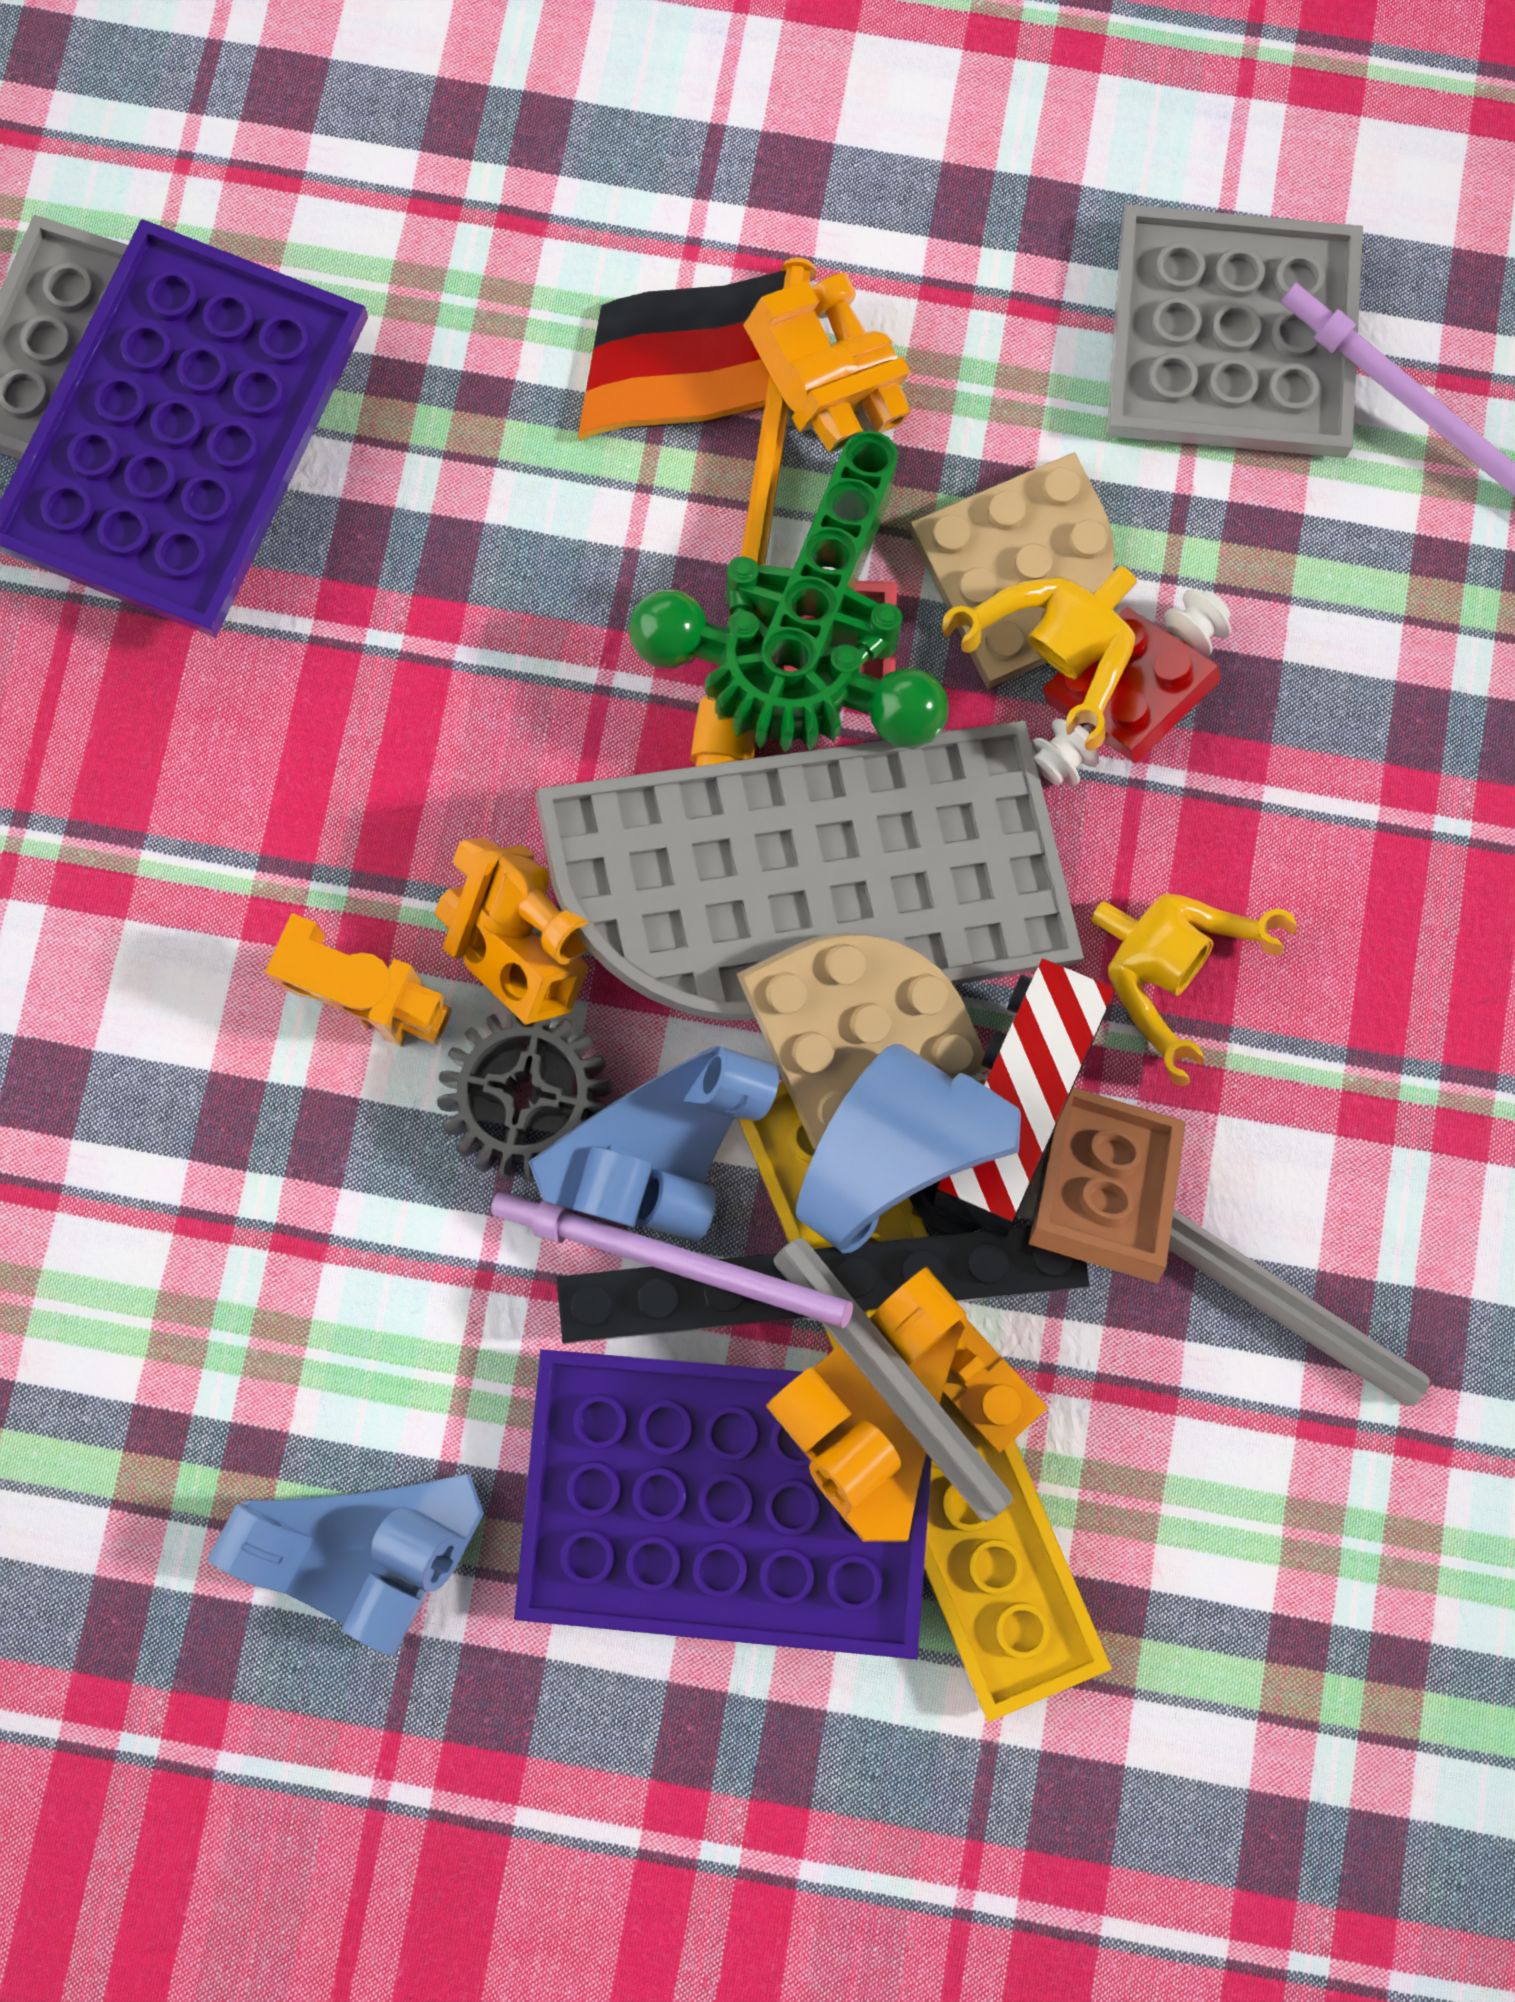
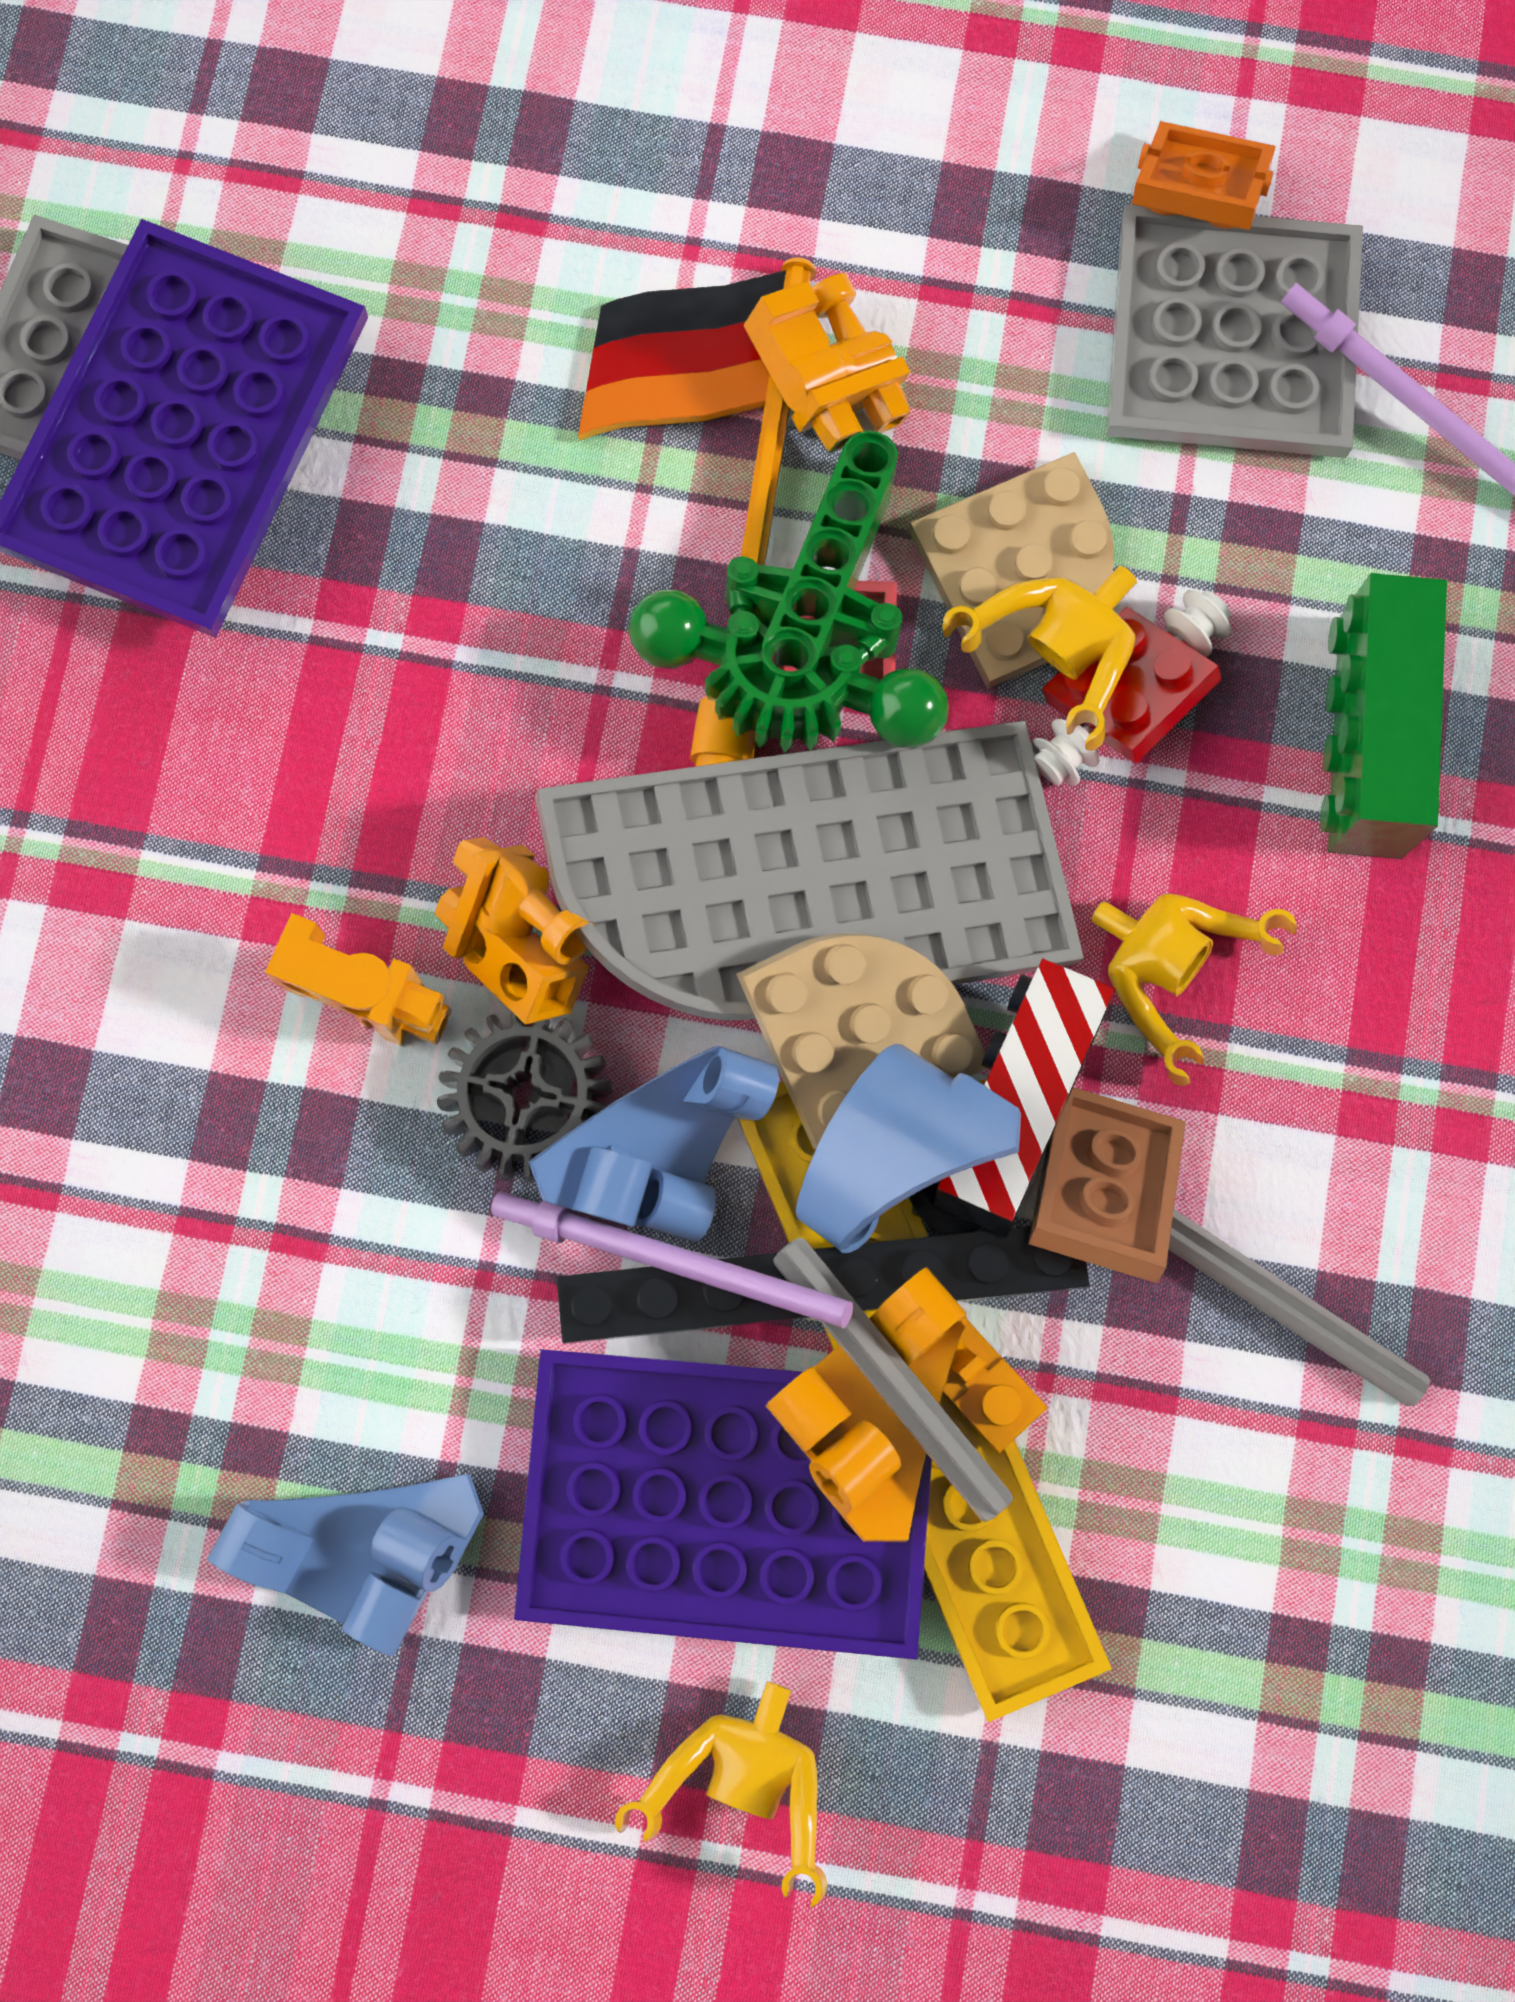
(749, 1773): none -> yellow piece
(1203, 175): none -> orange plate
(1385, 717): none -> green brick

